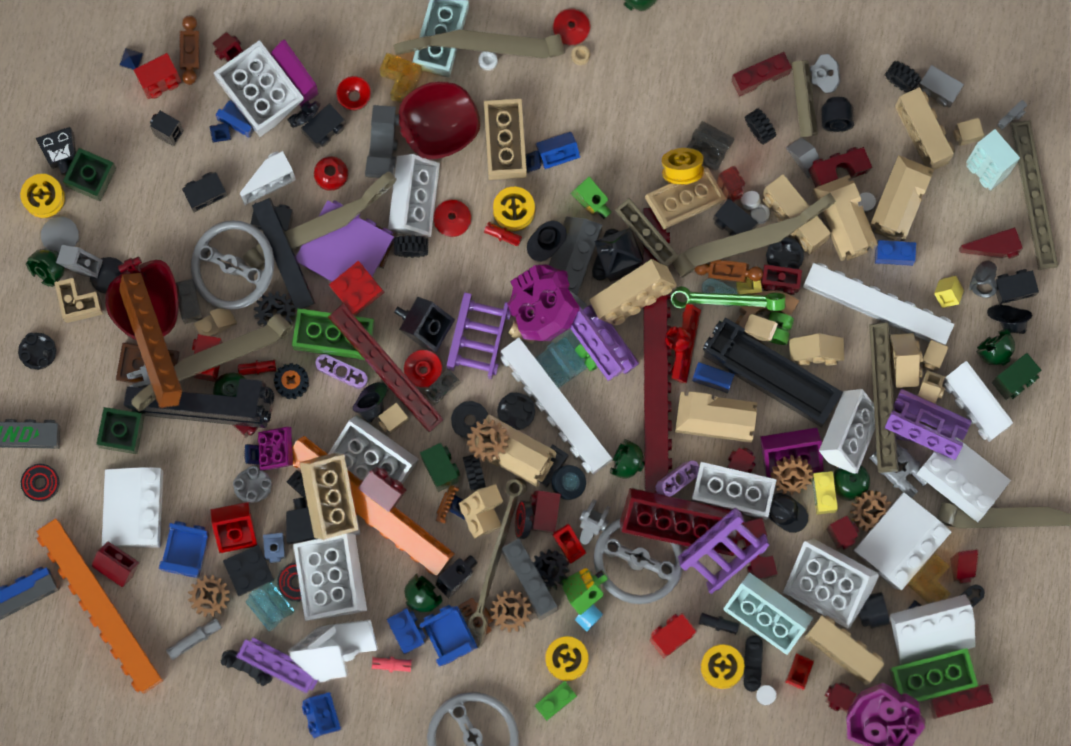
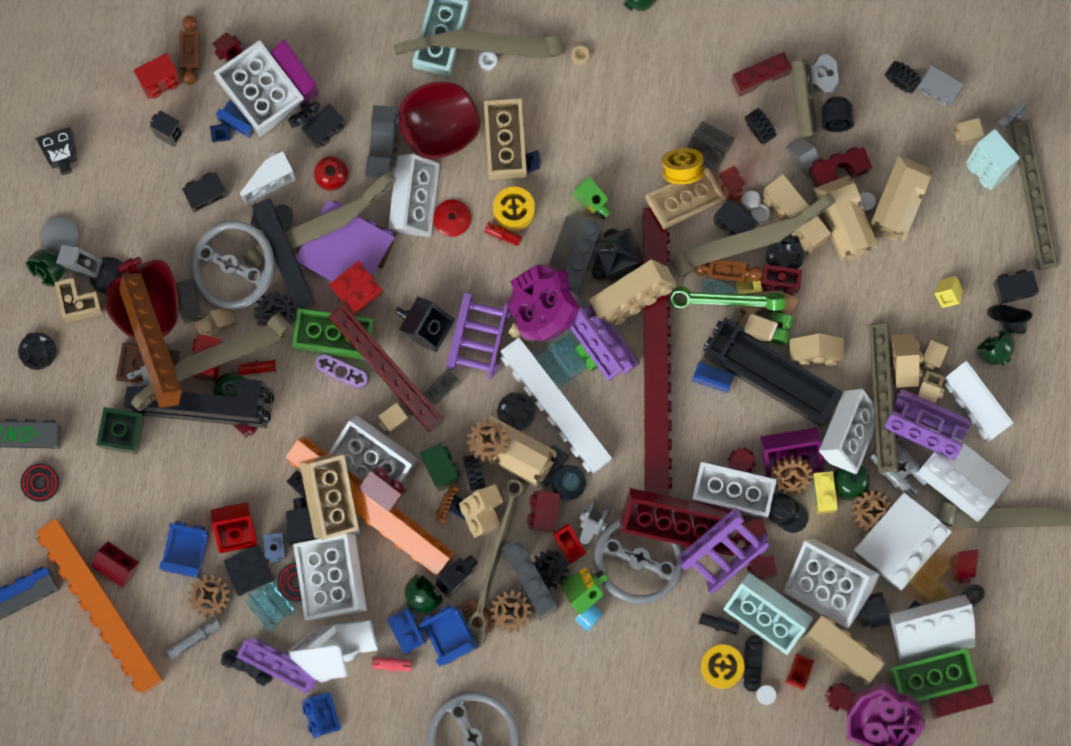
(37, 184): yellow wheel -> none
(89, 174): dark green brick -> none
(131, 59): dark blue slope -> none
(132, 507): white slope -> none
(251, 454): dark blue slope -> none
(252, 485): light grey dish -> none
(275, 448): magenta tile -> none
(291, 387): black wheel -> none
(352, 84): red piece -> none
(370, 401): black piece -> none
(403, 72): clear yellow brick -> none
(411, 246): black tyre -> none
(423, 359): red dish -> none
(461, 412): black tile -> none
(522, 519): black tile -> none
(546, 240): black piece -> none
(555, 701): bright green plate -> none
(558, 150): blue panel -> none
(572, 644): yellow wheel -> none
(573, 35): red dish -> none
(627, 460): dark green cylinder -> none
(646, 232): dark tan brick -> none
(671, 478): lavender beam -> none
(672, 636): red brick -> none
(683, 341): red plate -> none
(716, 417): tan brick -> none
(843, 532): dark red brick -> none
(877, 304): white brick -> none
(895, 253): blue brick -> none
(924, 129): tan brick -> none
(984, 274): dark grey piece -> none
(997, 245): dark red slope -> none
(1014, 378): dark green brick -> none

